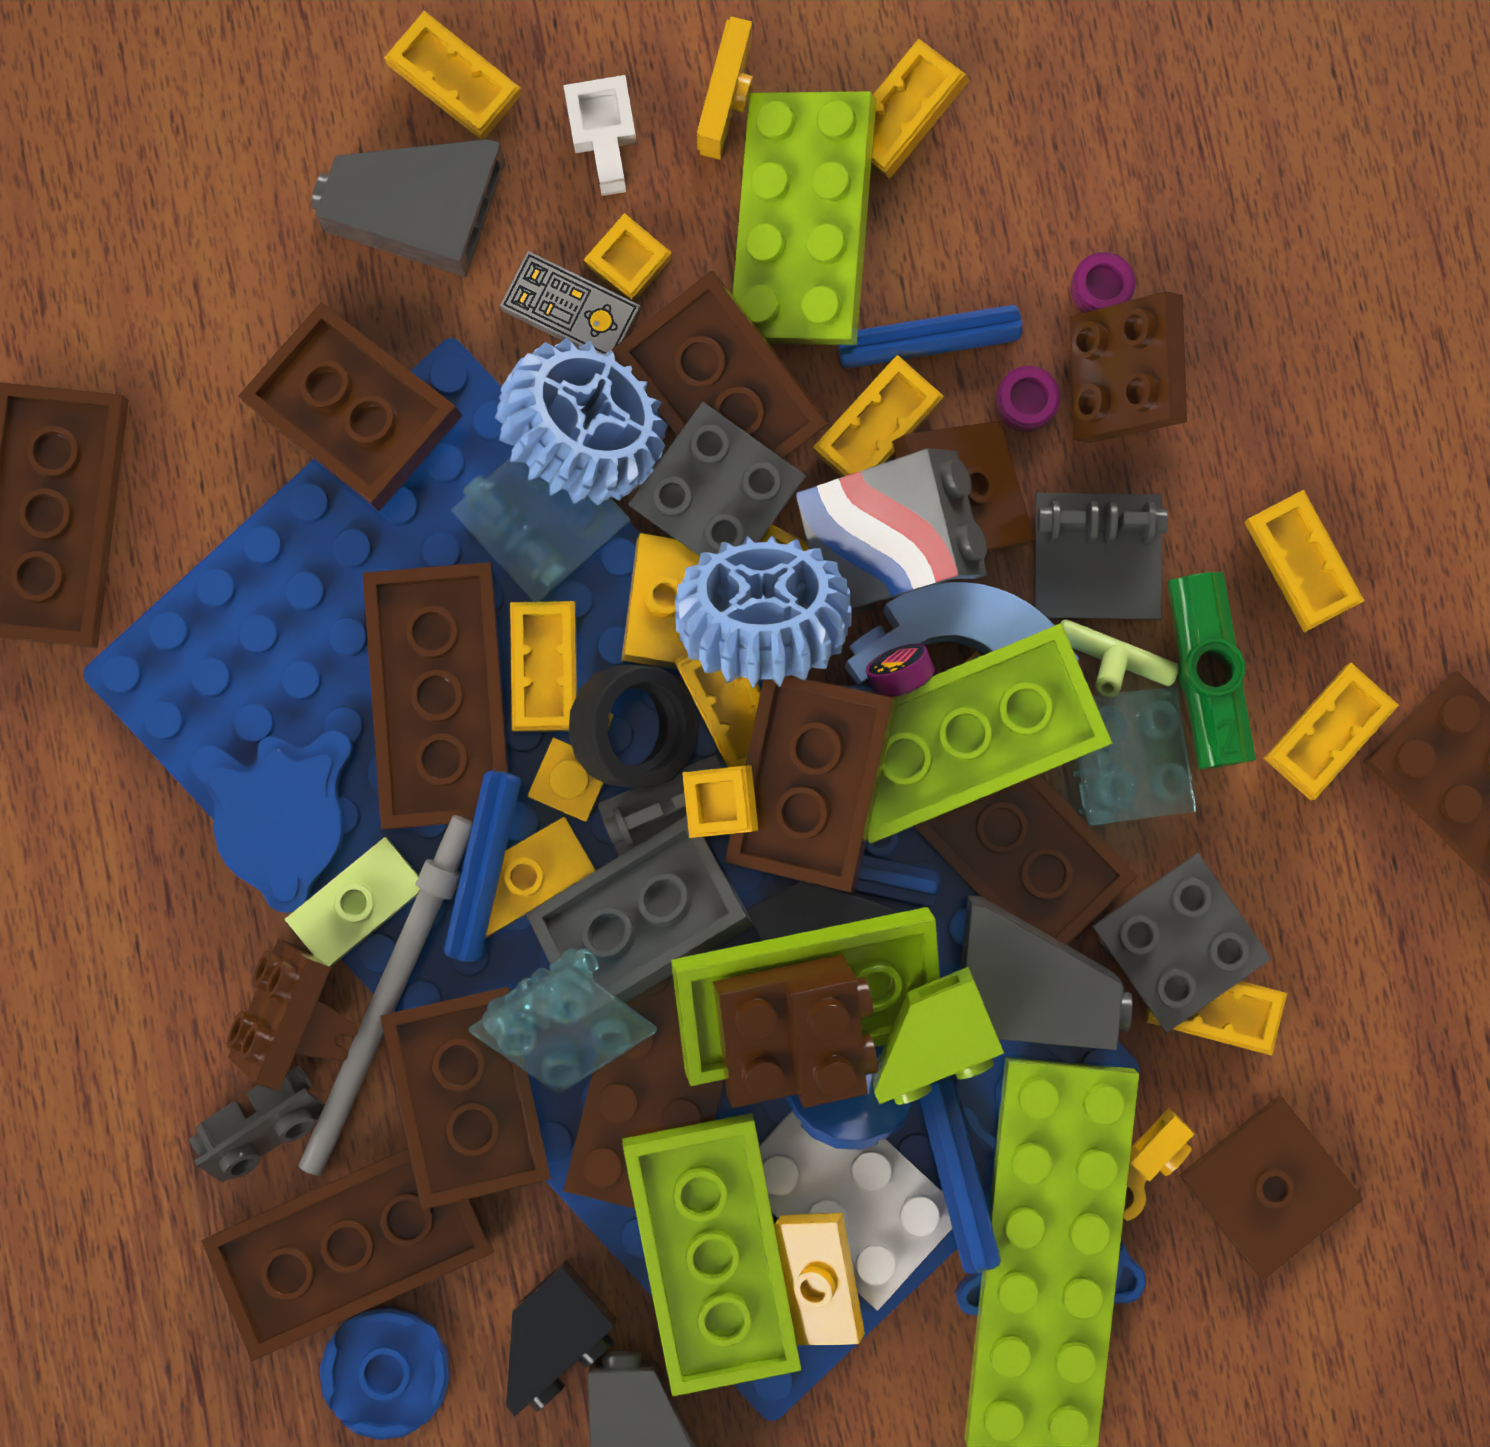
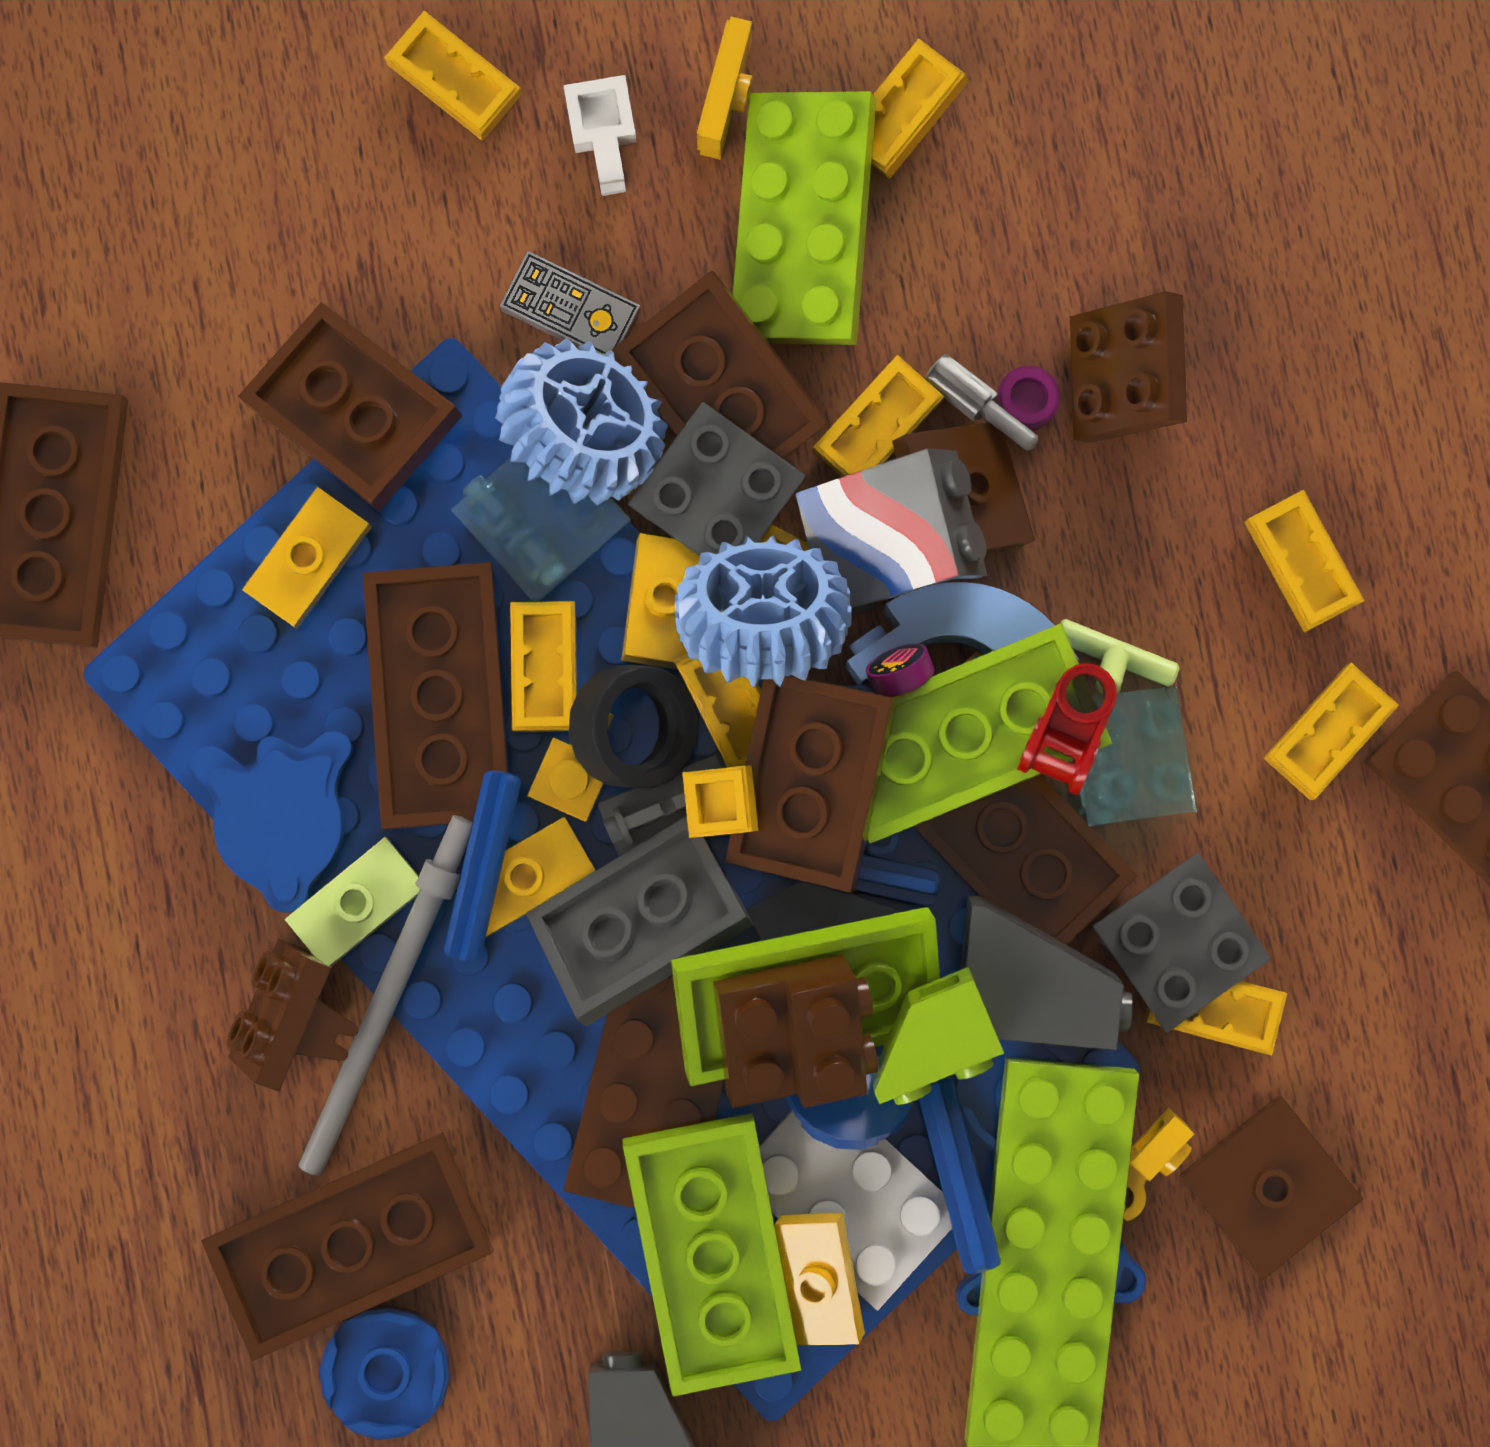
(233, 1143): dark grey hinge -> none
(307, 558): none -> yellow plate
(413, 200): dark grey slope -> none
(461, 1104): reddish brown plate -> none
(550, 1332): black slope -> none
(561, 1023): clear light blue hinge -> none
(628, 258): yellow tile -> none
(933, 336): blue axle -> none
(976, 400): none -> light grey axle
(1069, 731): none -> red piece
(1099, 555): dark grey hinge -> none
(1102, 282): magenta tile -> none
(1206, 628): green piece -> none

